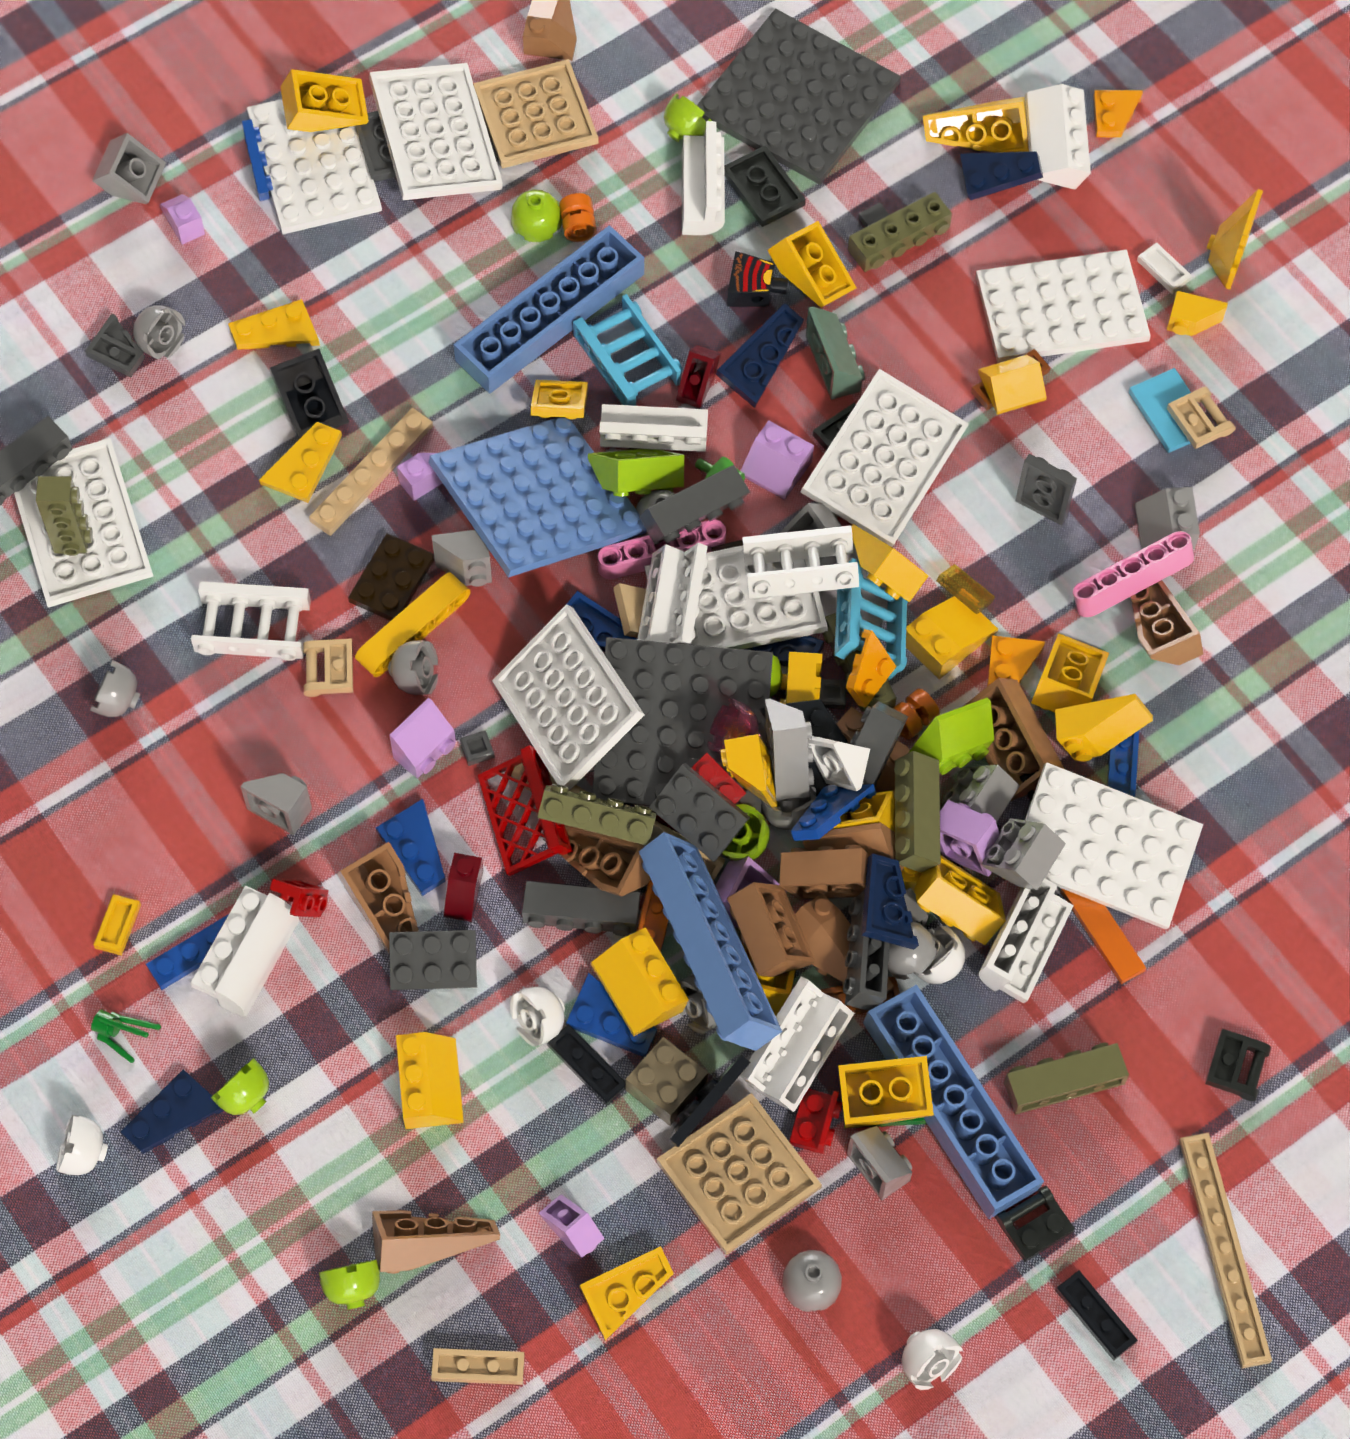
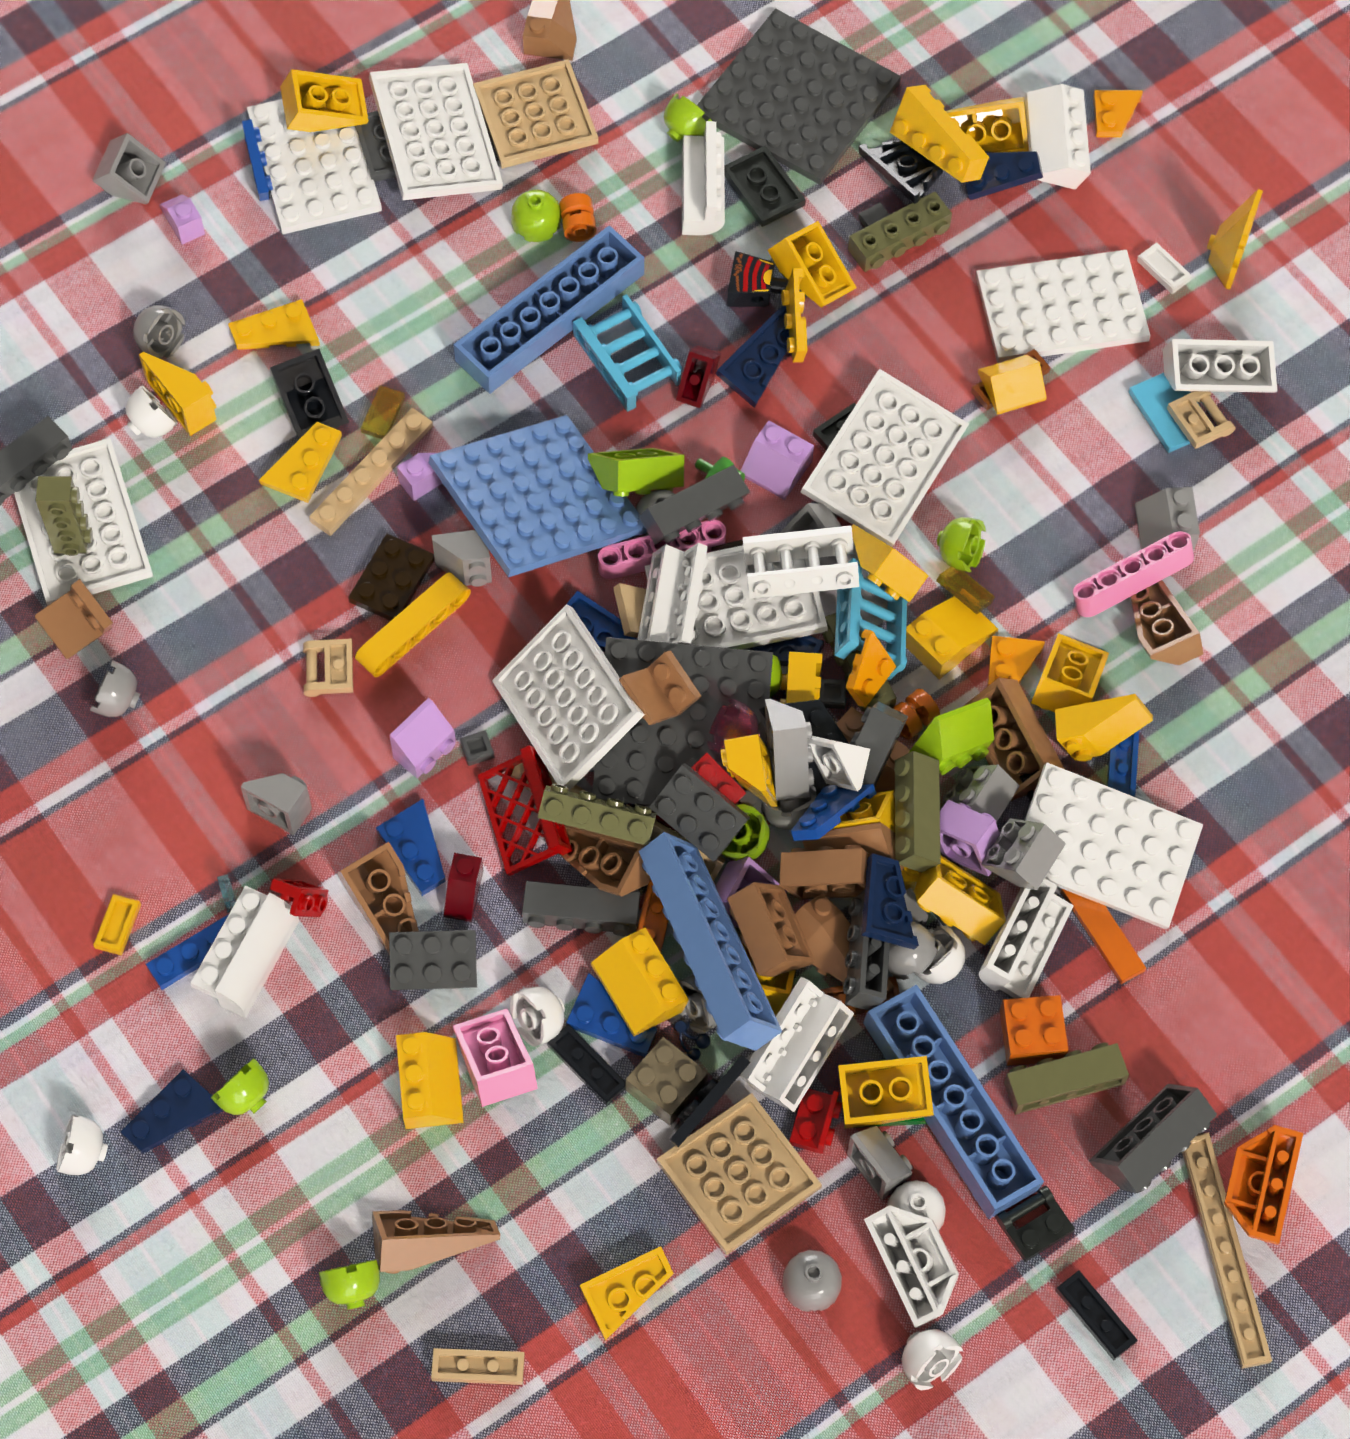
(74, 620): none -> medium nougat bracket
(109, 1025): green plant -> none
(115, 348): dark grey wing -> none
(148, 414): none -> white cylinder
(180, 392): none -> yellow slope
(227, 892): none -> clear light blue tile
(244, 596): white fence -> none
(382, 412): none -> clear yellow tile
(414, 668): light grey cylinder -> none
(495, 1057): none -> bright pink slope
(559, 399): yellow plate -> none
(572, 1225): lavender slope -> none
(653, 428): white brick -> none
(661, 689): none -> medium nougat bracket
(702, 1040): none -> dark blue piece
(794, 303): none -> yellow wing
(833, 353): sand green slope -> none
(903, 167): none -> black wing
(915, 1261): none -> white wedge
(920, 1199): none -> white cylinder
(937, 136): none -> yellow wedge
(962, 543): none -> lime cylinder
(1033, 1029): none -> orange brick
(1045, 489): dark grey plate -> none
(1154, 1137): none -> dark grey slope
(1194, 314): yellow slope -> none
(1220, 365): none -> white slope
(1229, 1060): pearl dark grey plate -> none
(1263, 1182): none -> orange wedge

